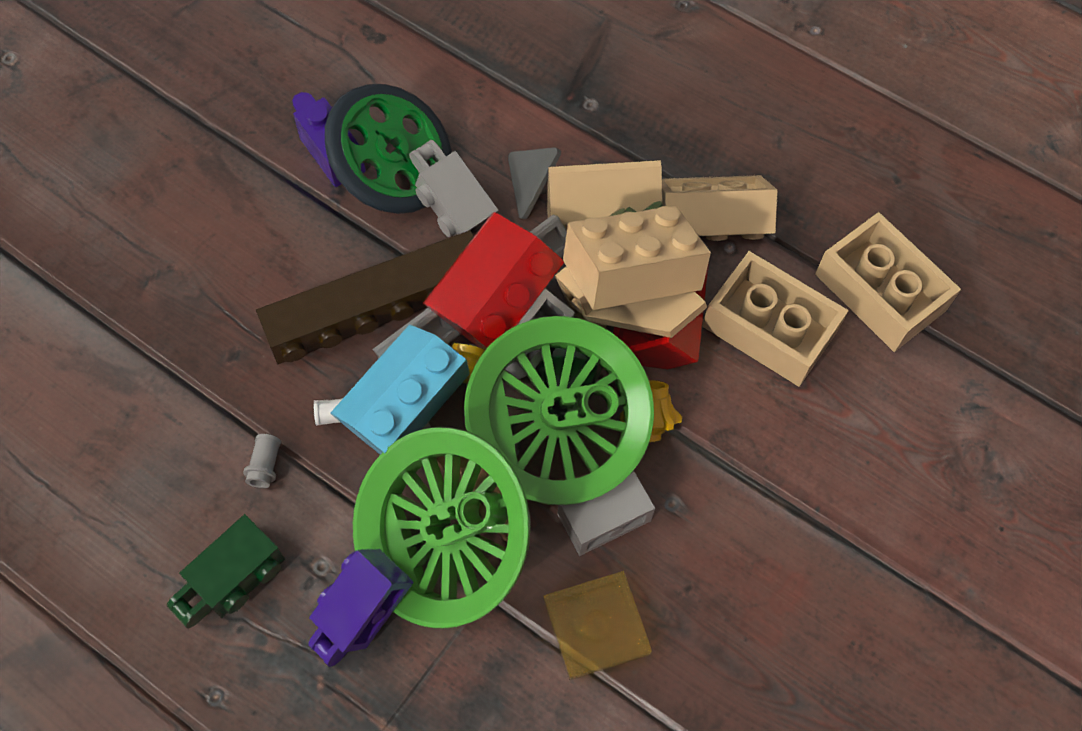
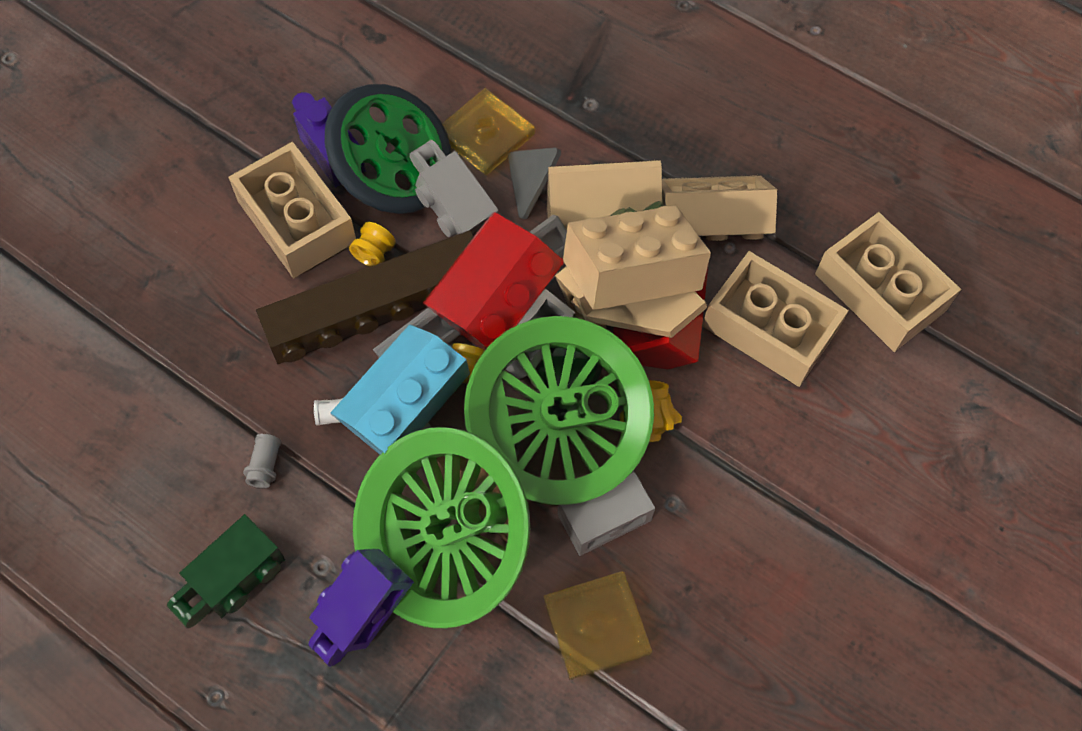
(293, 209): none -> tan brick
(372, 244): none -> yellow wheel
(487, 131): none -> clear yellow plate

